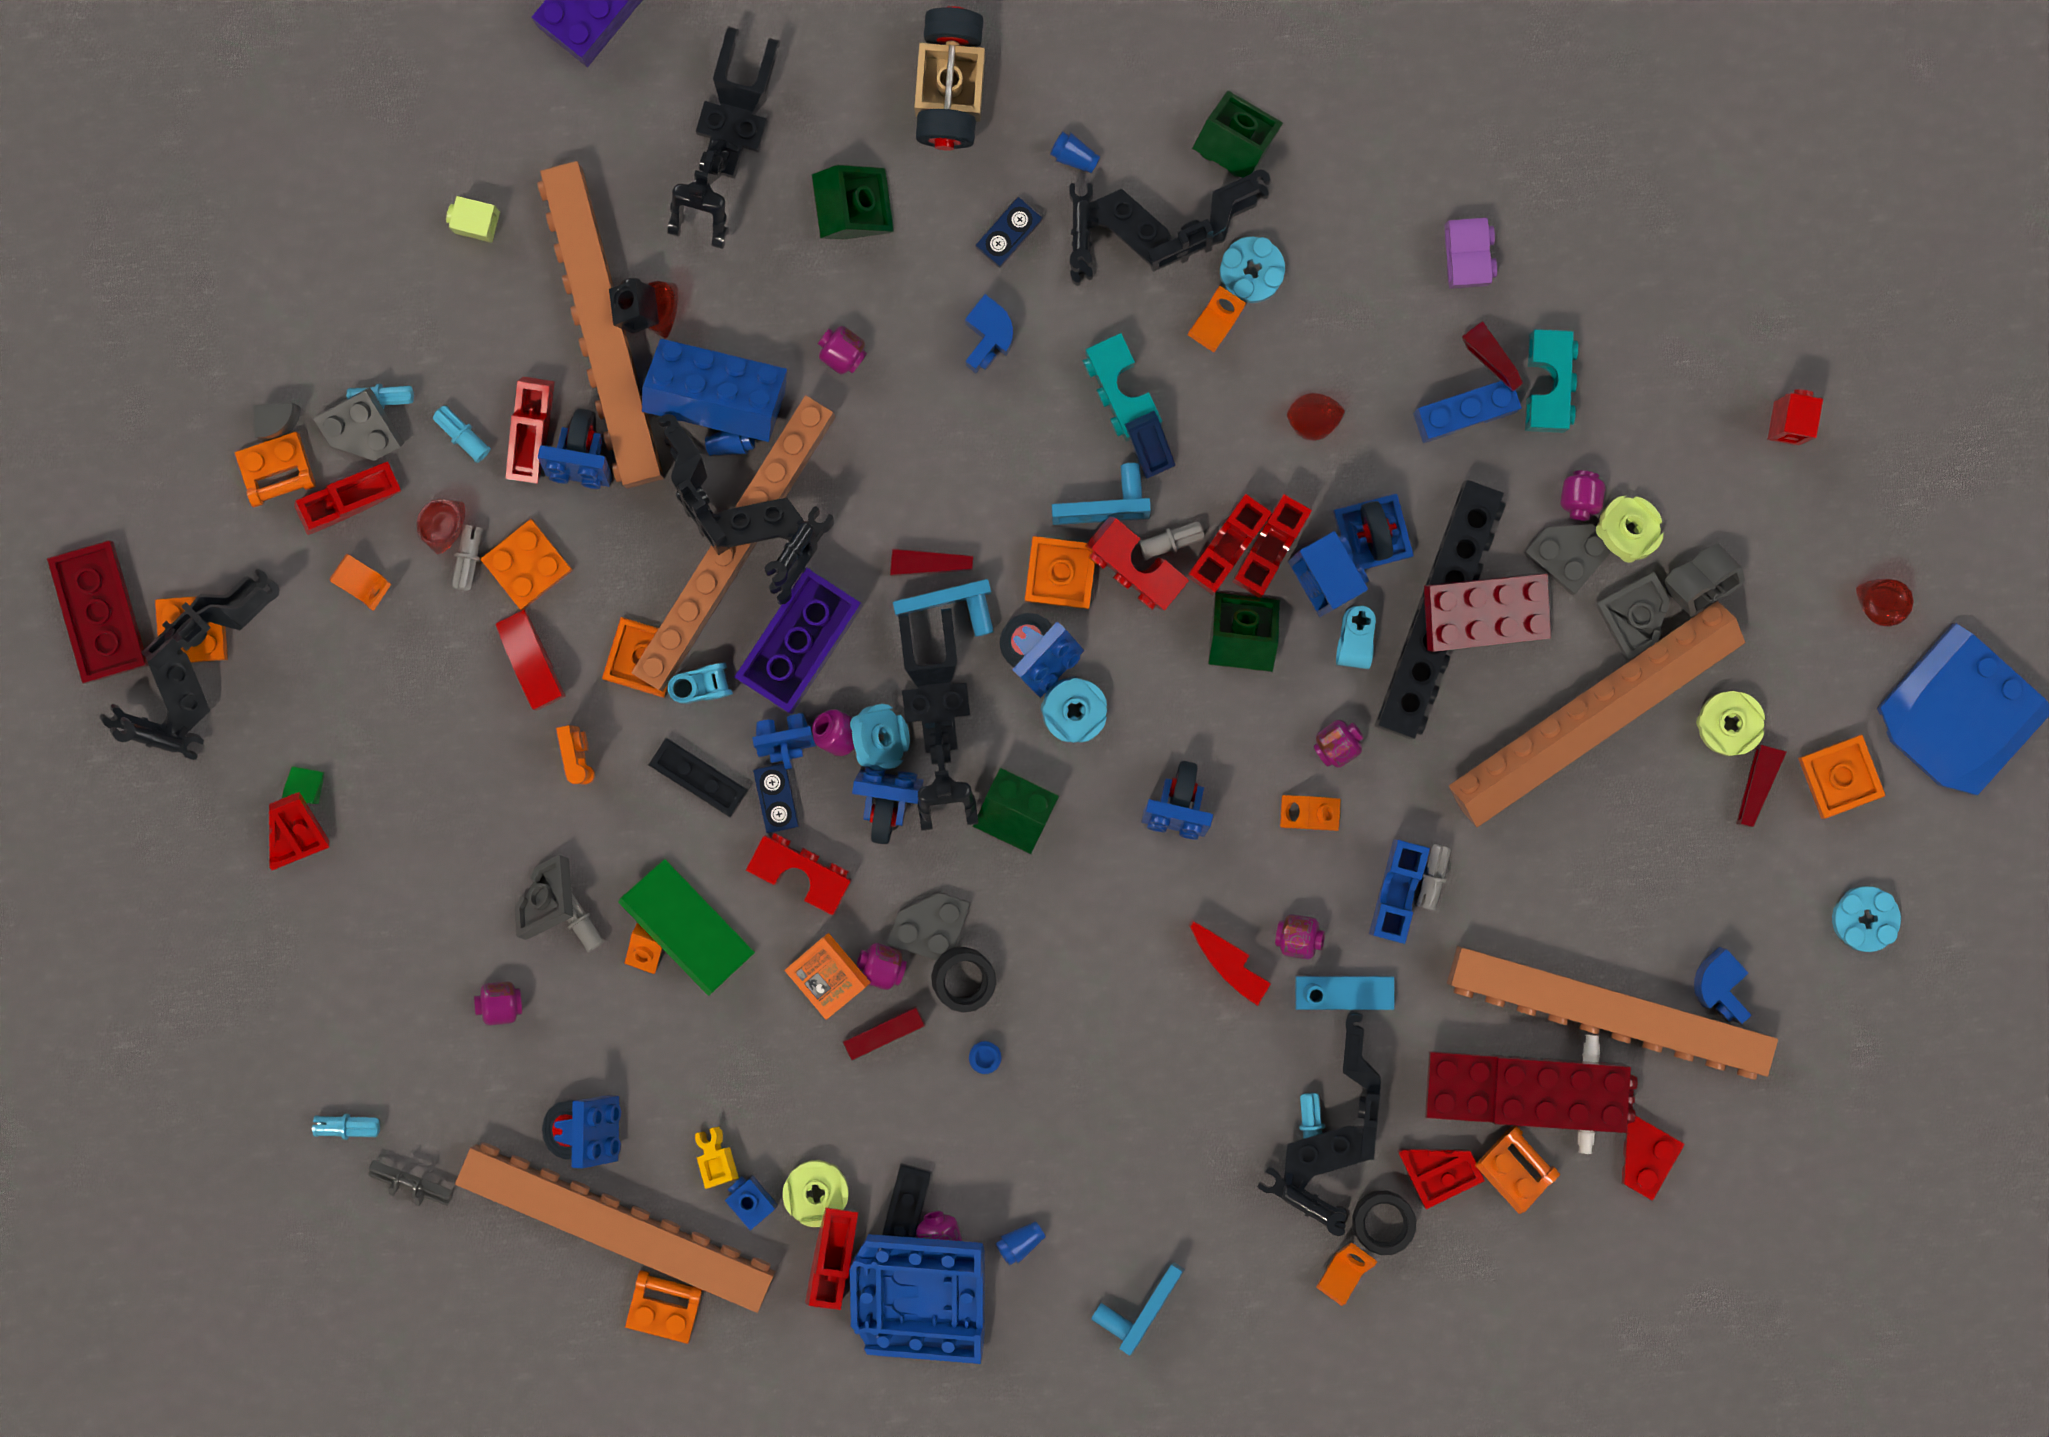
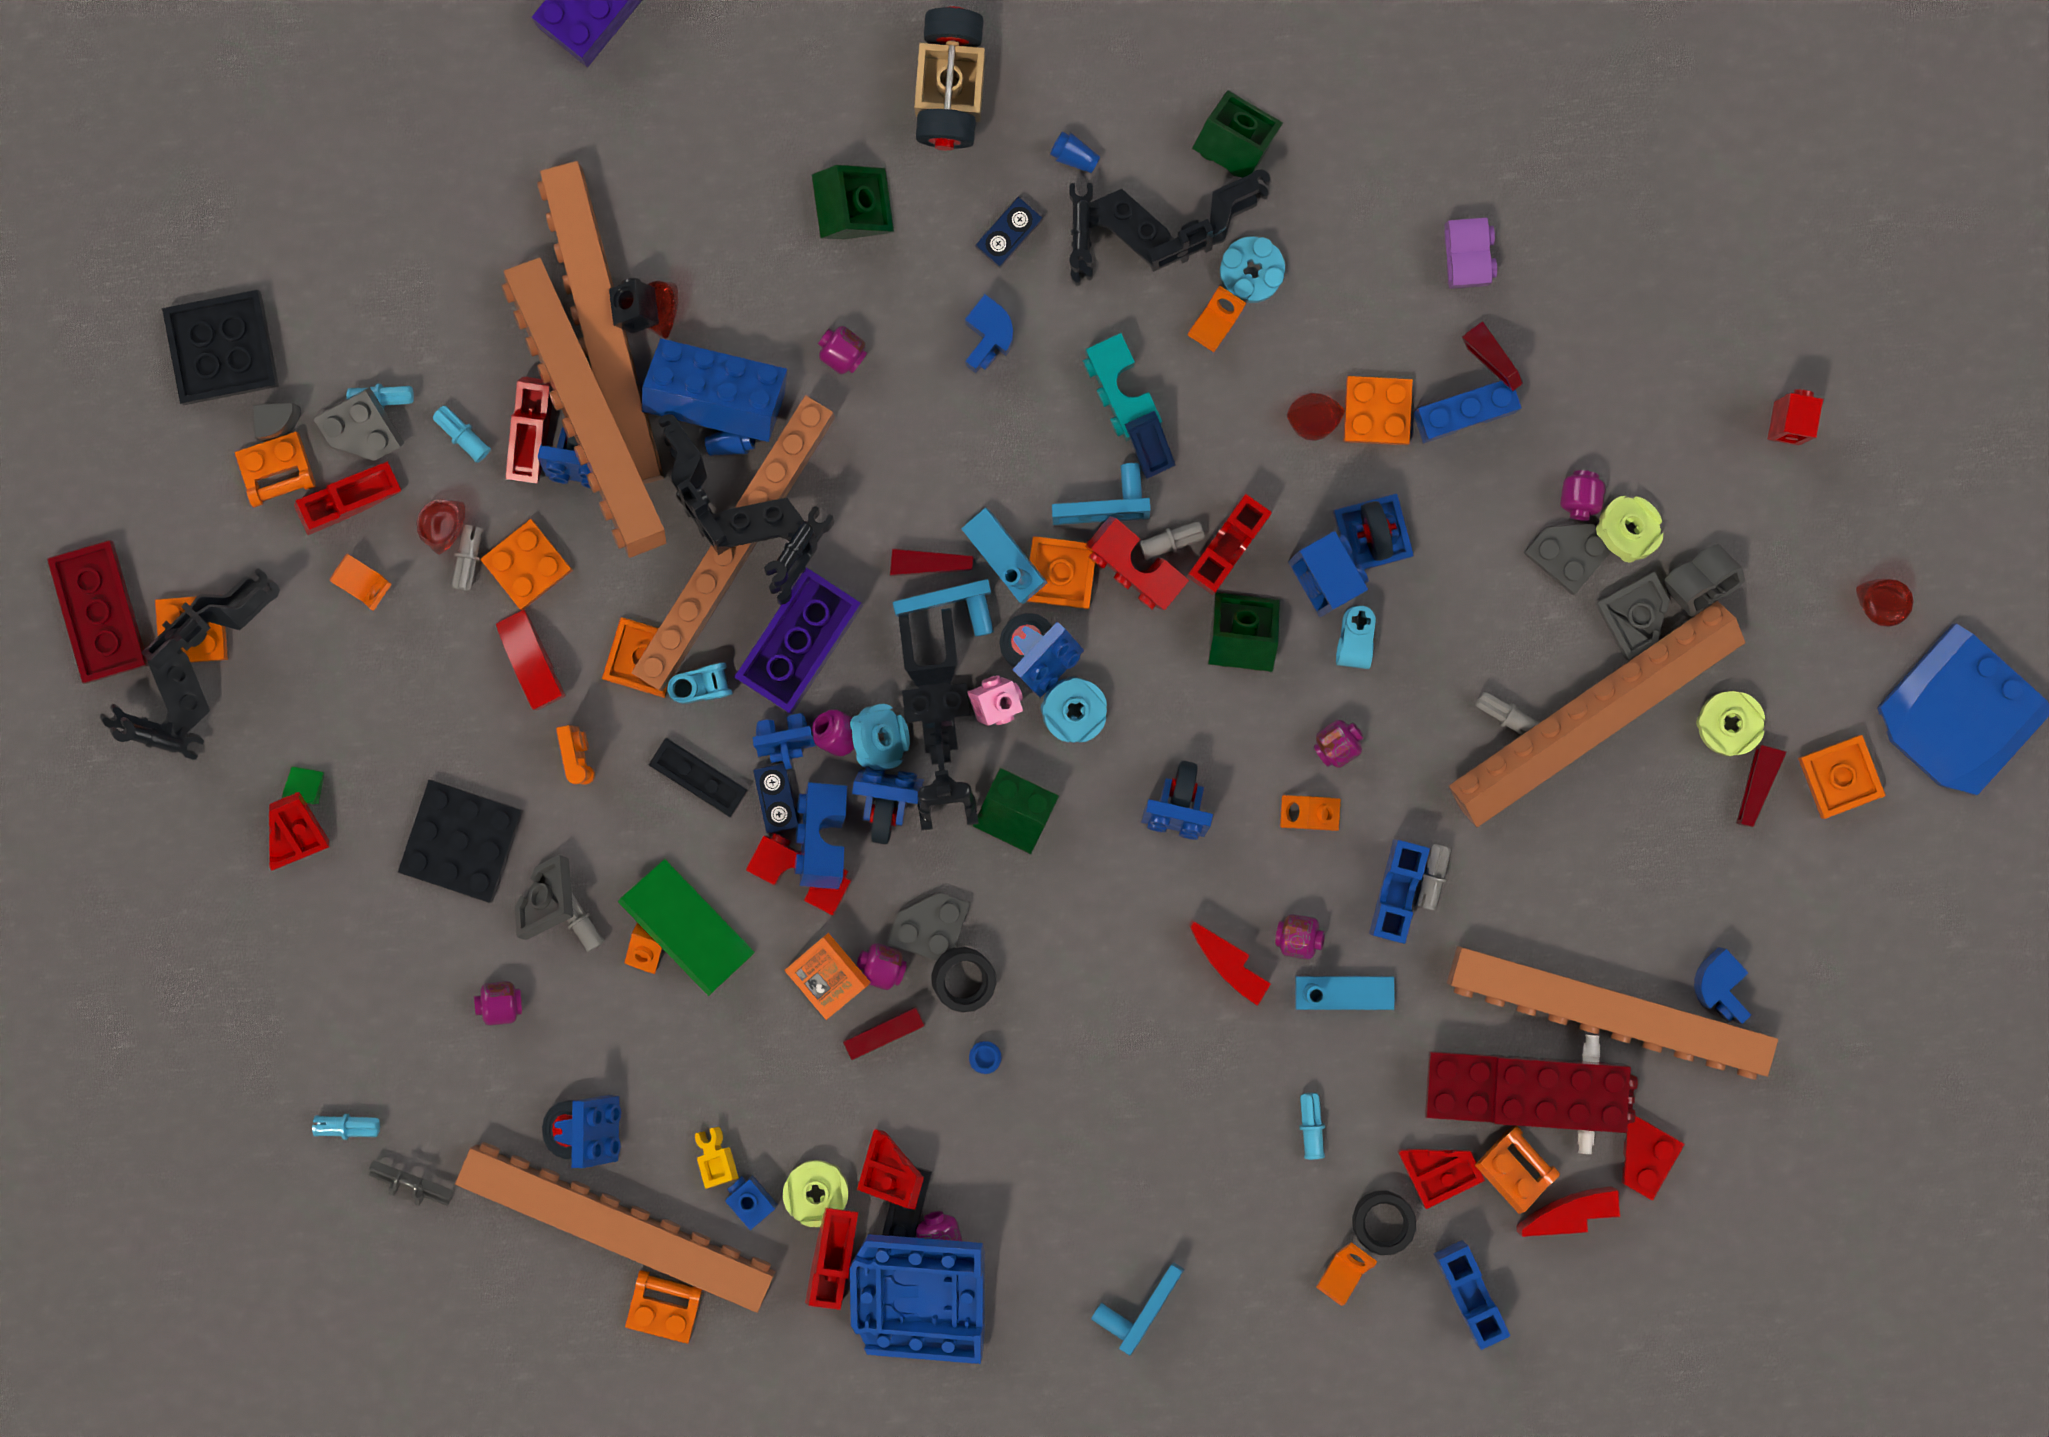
(220, 347): none -> black plate
(460, 841): none -> black plate
(473, 219): yellowish green brick -> none
(584, 407): none -> nougat brick
(730, 129): black piece -> none
(820, 862): none -> blue arch
(890, 1173): none -> red wing
(996, 701): none -> bright pink brick
(1004, 555): none -> dark azure piece
(1020, 1242): blue cone -> none
(1271, 546): red arch -> none
(1332, 1148): black piece -> none
(1377, 410): none -> orange plate
(1470, 498): black brick -> none
(1471, 1295): none -> blue arch
(1487, 612): plate -> none
(1506, 714): none -> light grey axle
(1554, 353): teal arch -> none
(1571, 1213): none -> red slope
(1881, 931): medium azure plate -> none

